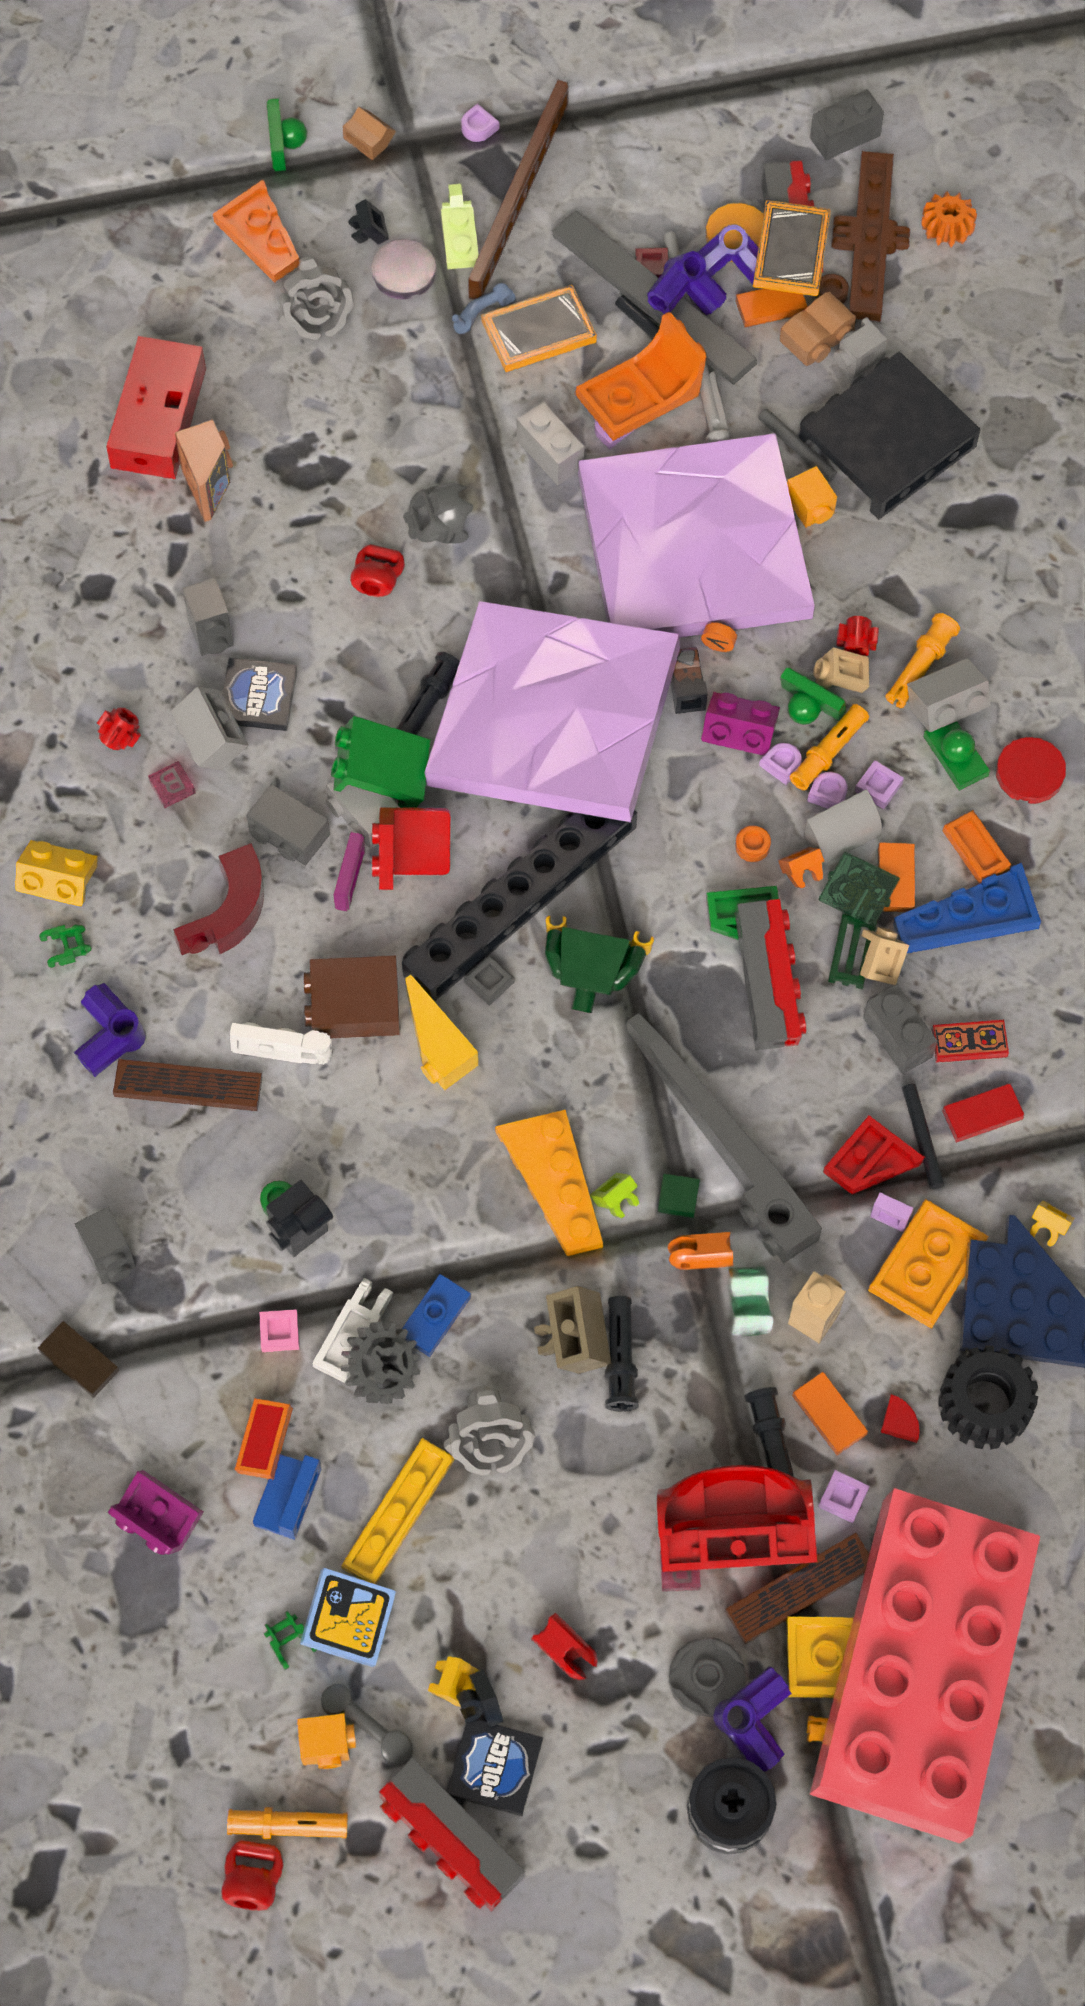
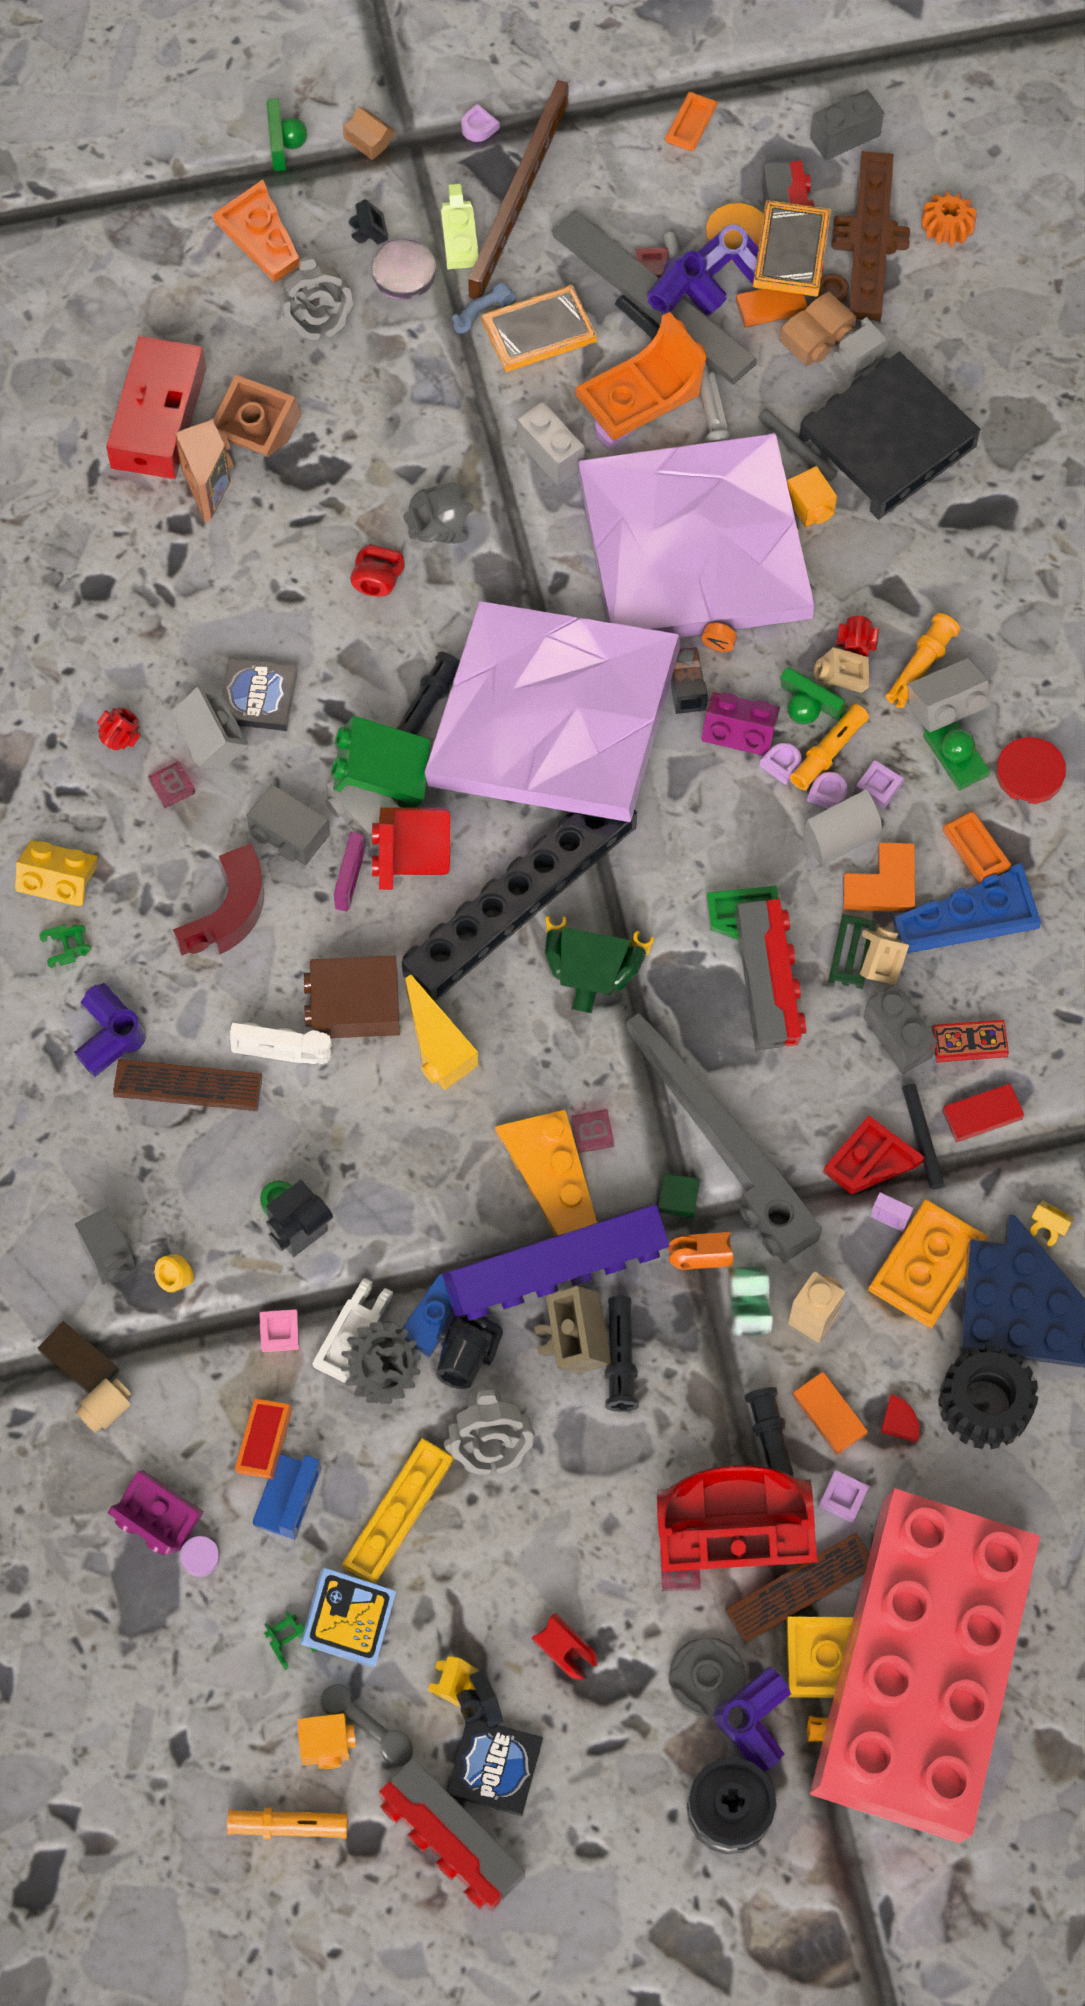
(104, 1404): none -> tan brick
(173, 1273): none -> yellow tile
(199, 1556): none -> lavender tile
(208, 617): piece -> none
(251, 1886): red piece -> none
(257, 416): none -> nougat slope
(465, 1350): none -> black piece
(489, 980): dark grey tile -> none
(554, 1261): none -> dark purple brick
(592, 1131): none -> clear pink tile
(614, 1191): lime tile -> none
(691, 121): none -> orange tile
(753, 843): orange tile -> none
(805, 859): orange tile -> none
(859, 889): clear green piece -> none

